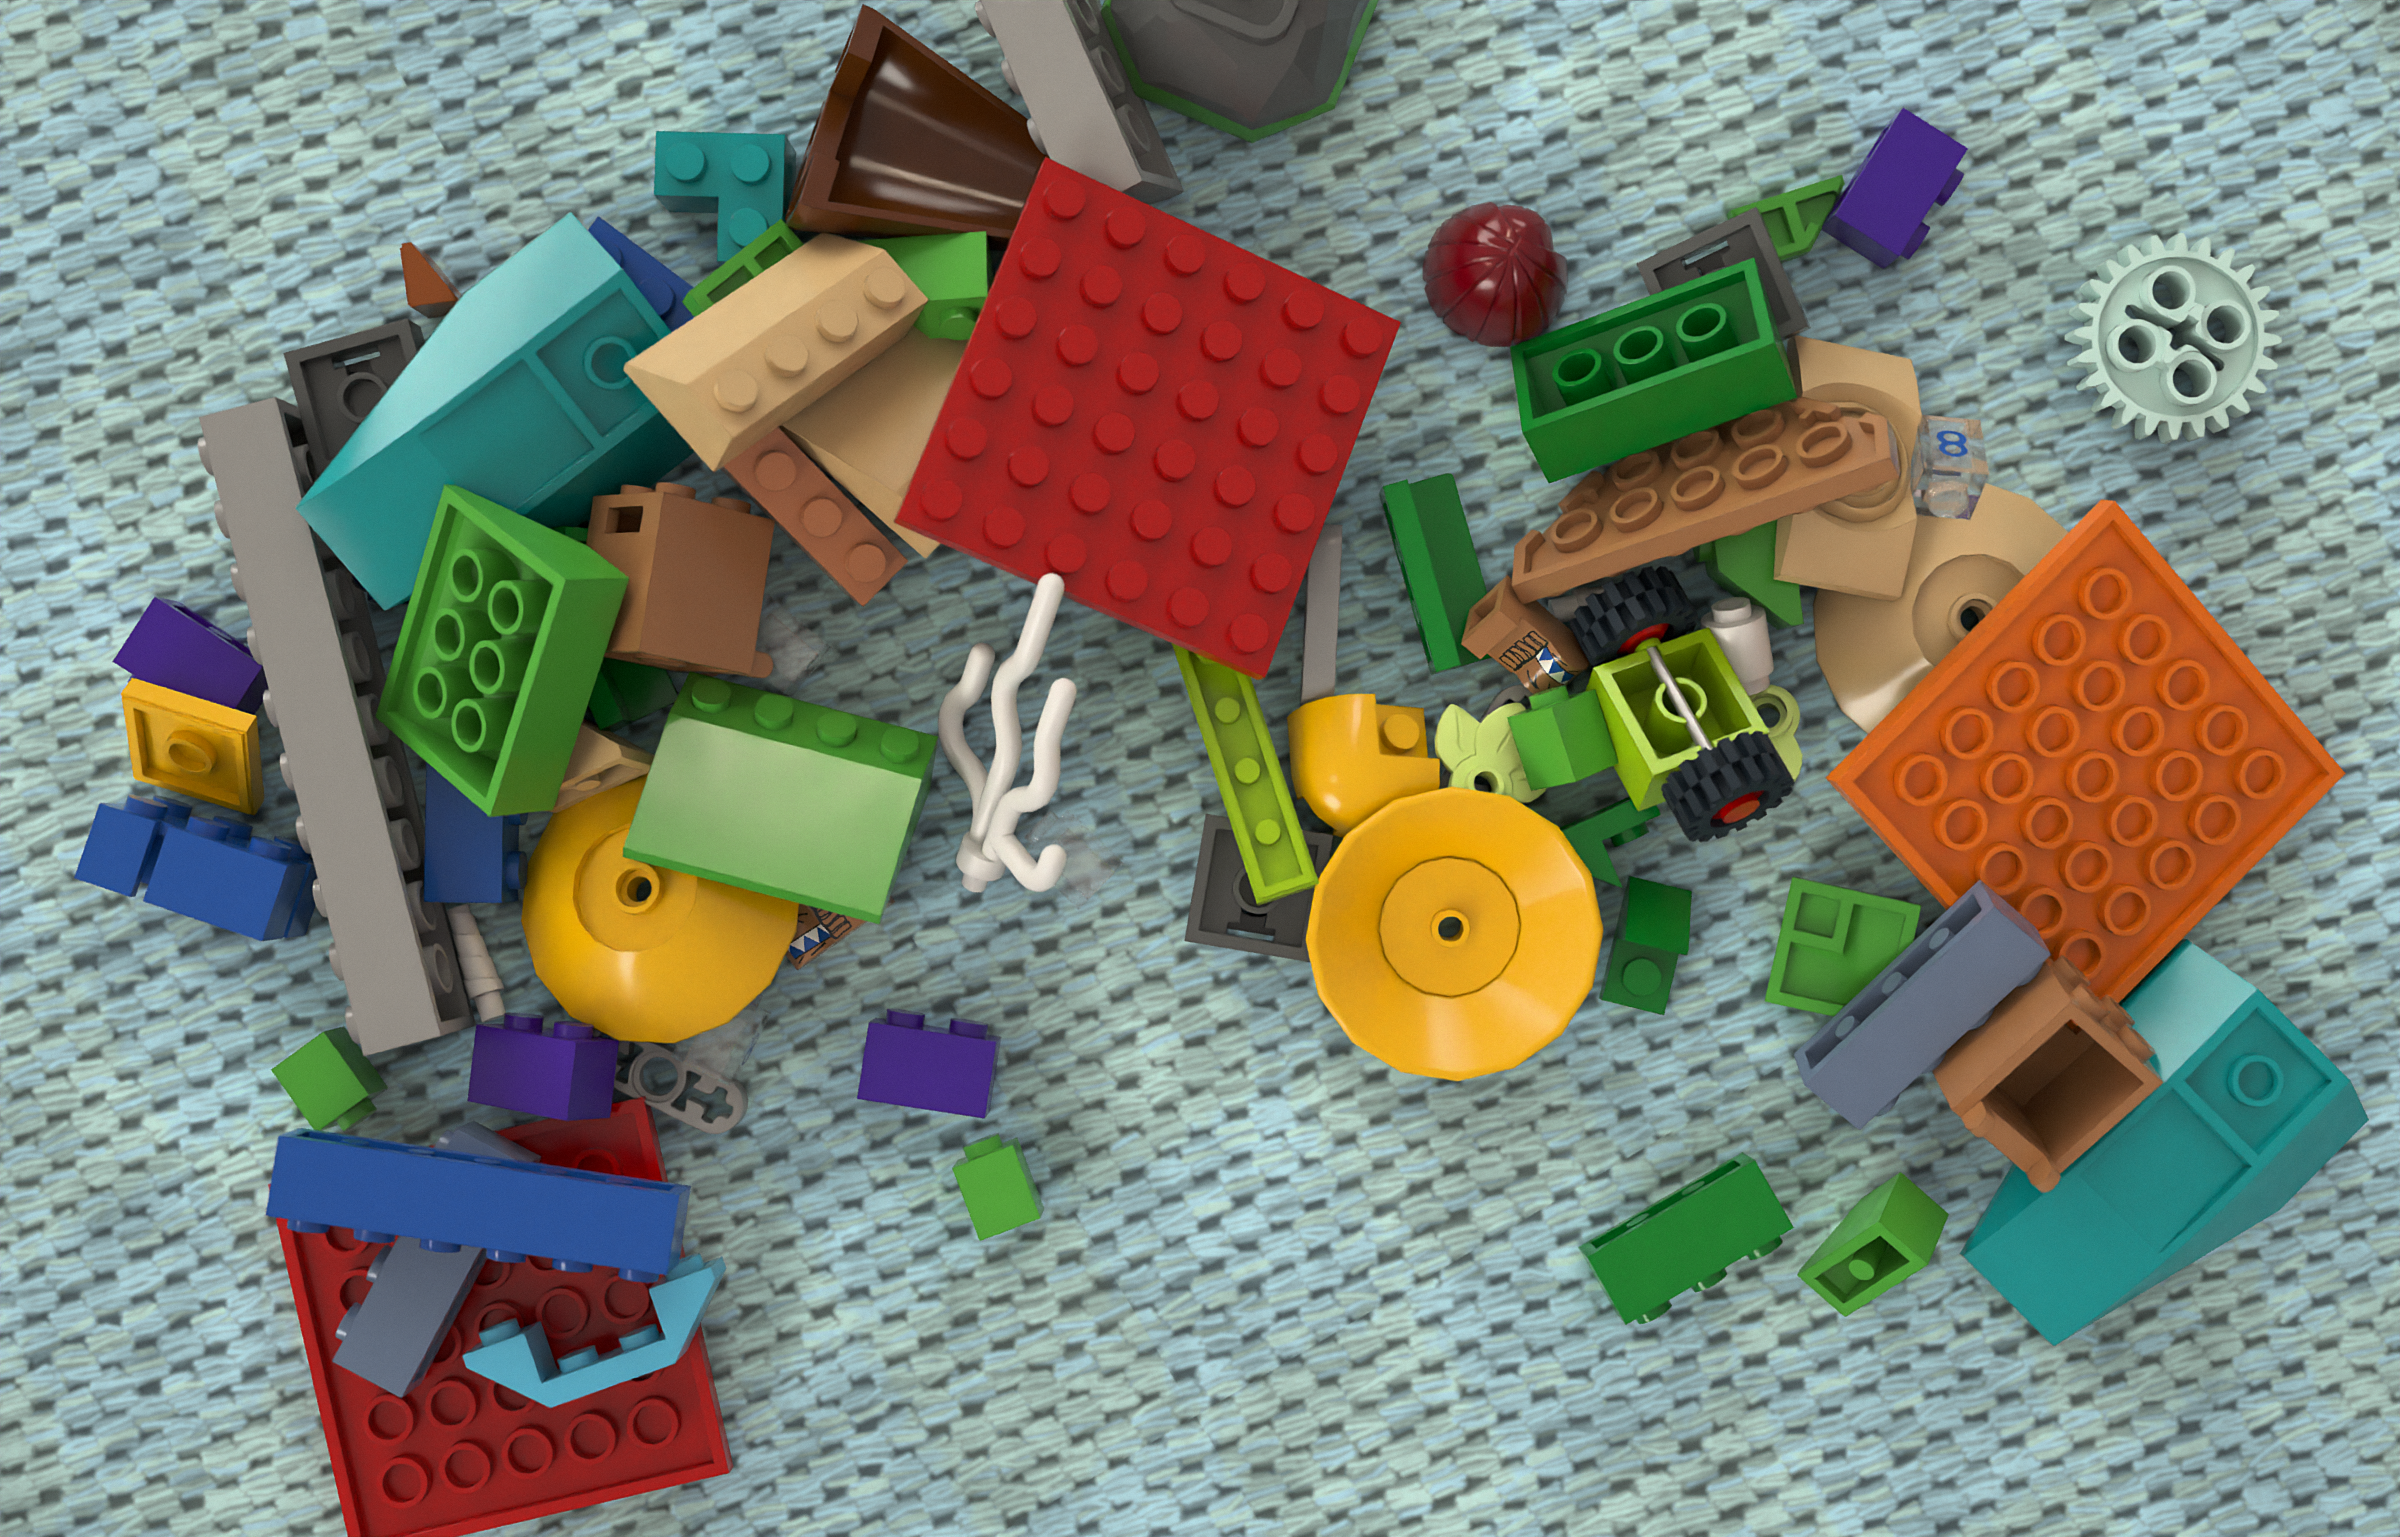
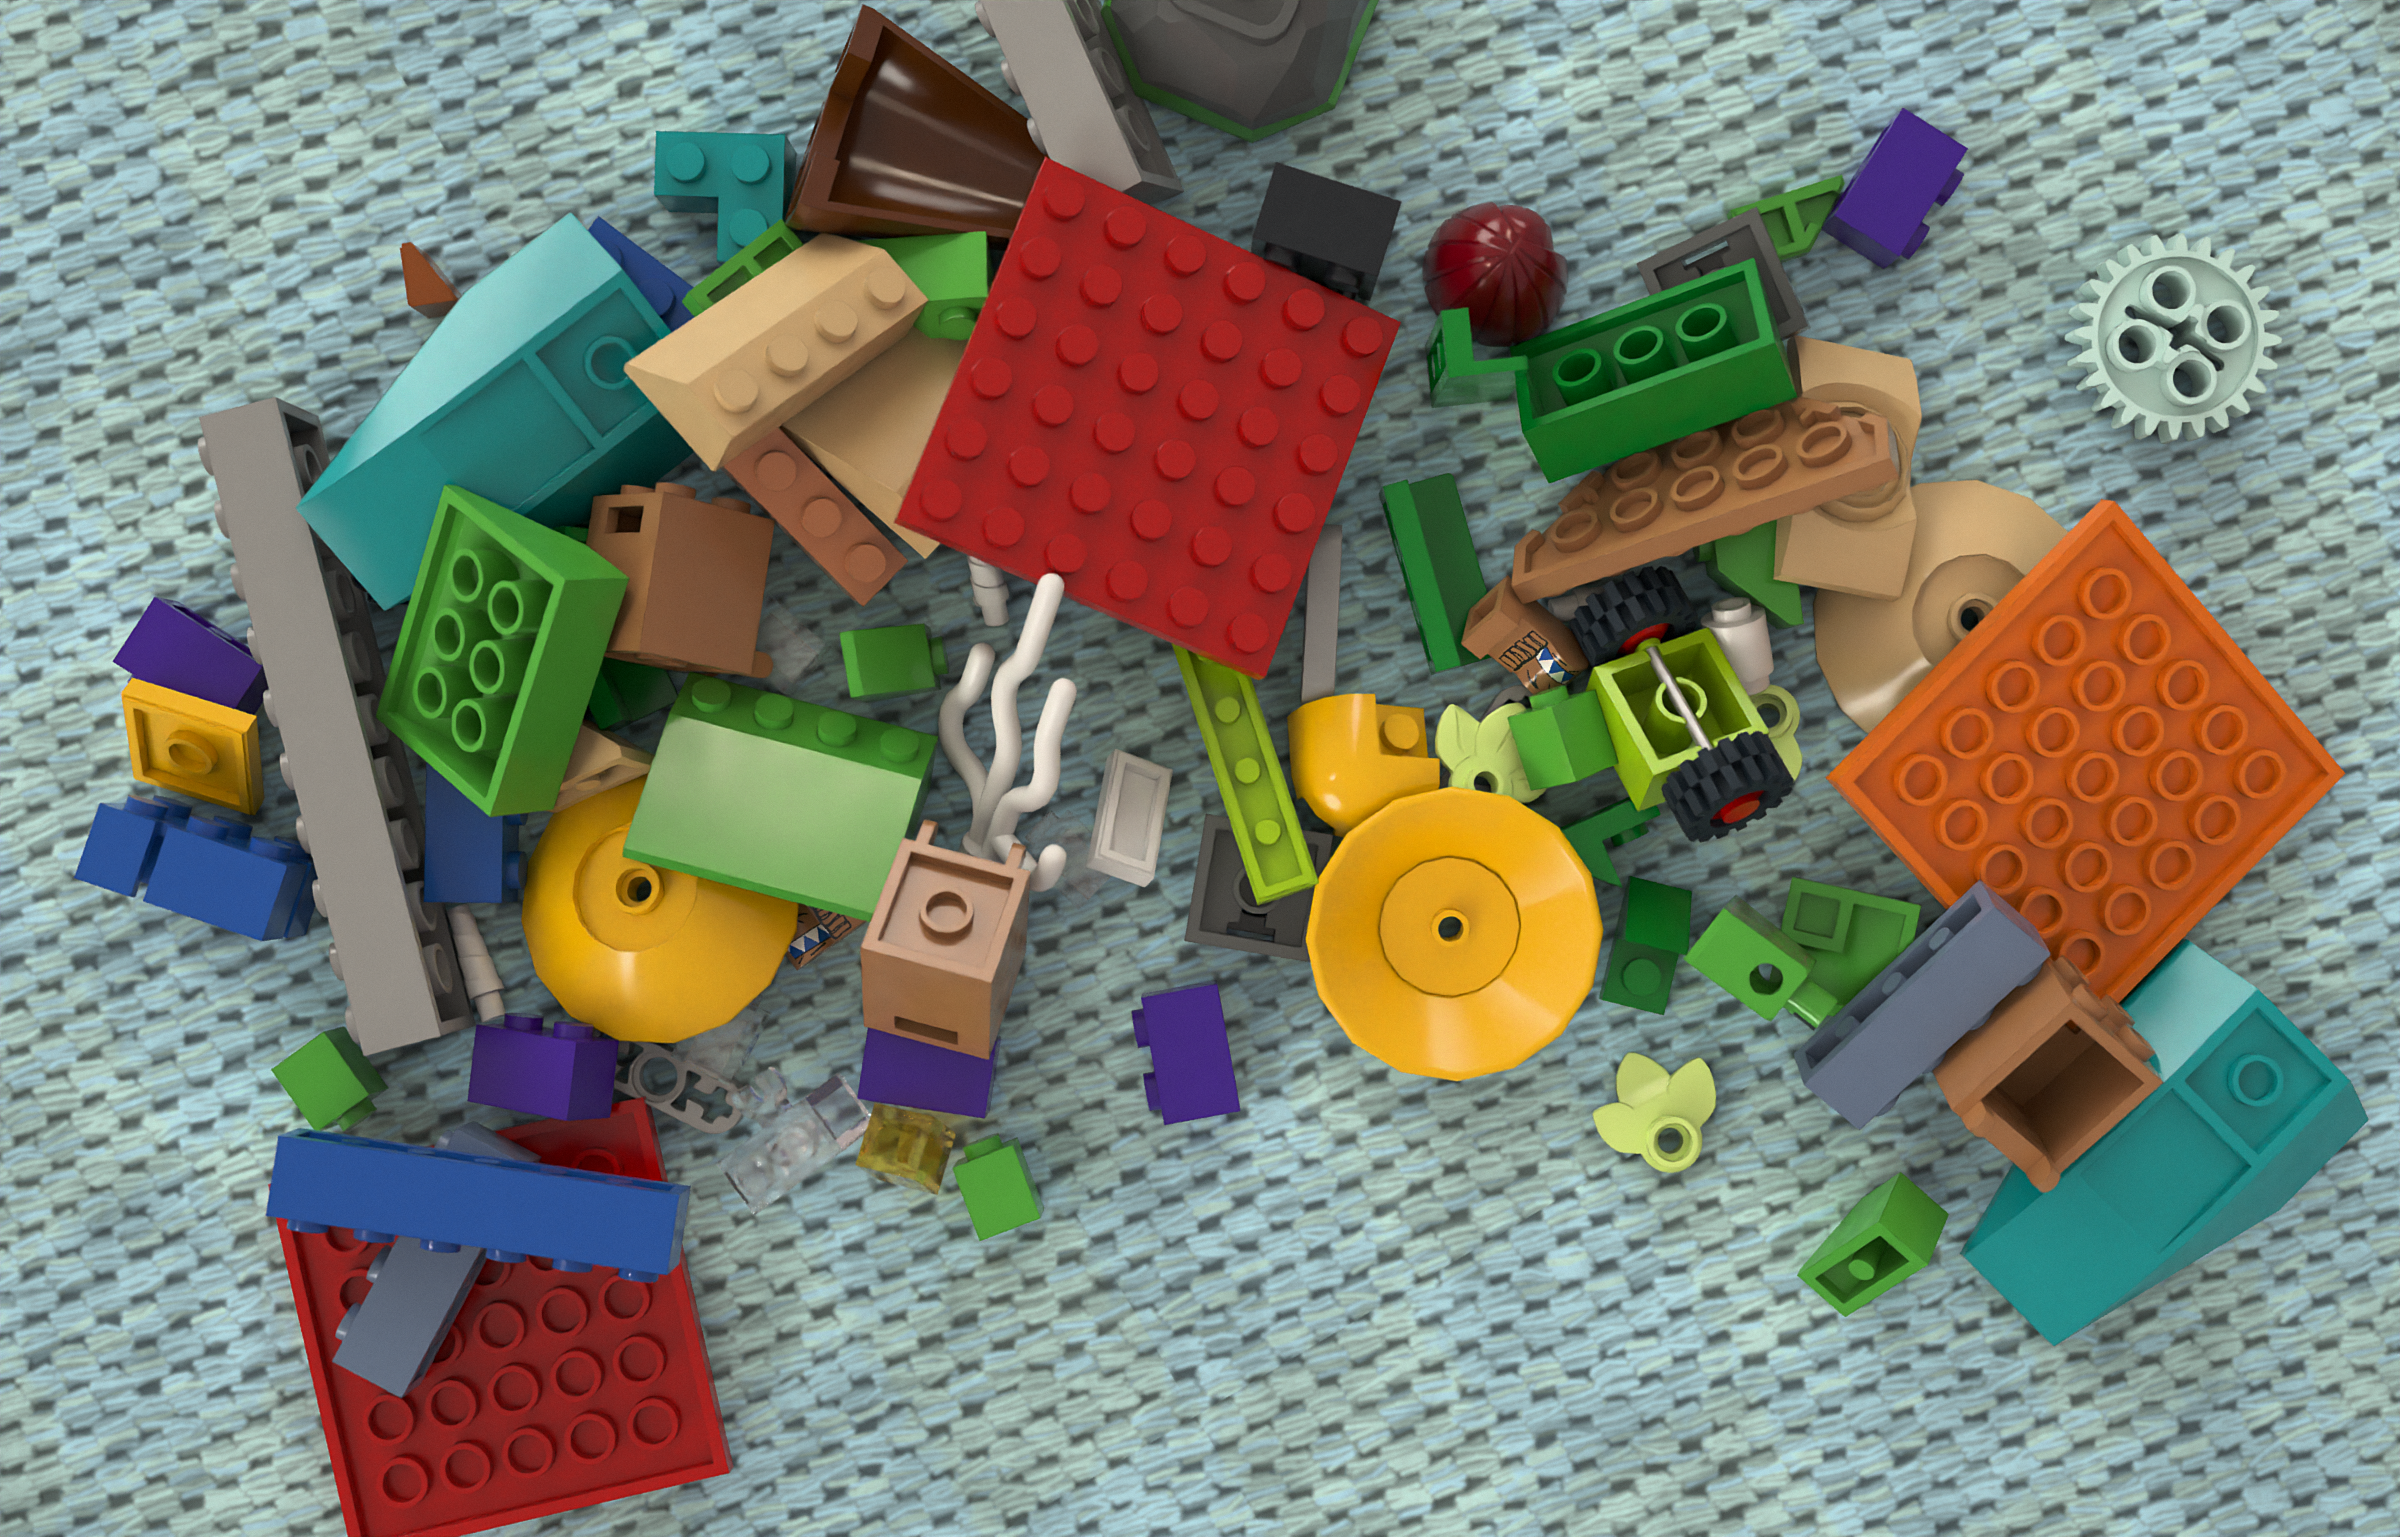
(339, 397): dark grey brick -> none
(525, 1362): medium azure slope -> none
(792, 1138): none -> clear brick
(893, 661): none -> bright green slope
(905, 1148): none -> clear yellow brick
(945, 945): none -> medium nougat container
(989, 591): none -> white animal
(1129, 818): none -> white tile
(1188, 1053): none -> dark purple brick
(1325, 230): none -> black brick
(1454, 373): none -> green panel
(1657, 1101): none -> yellowish green plate
(1687, 1239): green brick -> none
(1731, 958): none -> bright green torso
(1948, 467): clear brick -> none

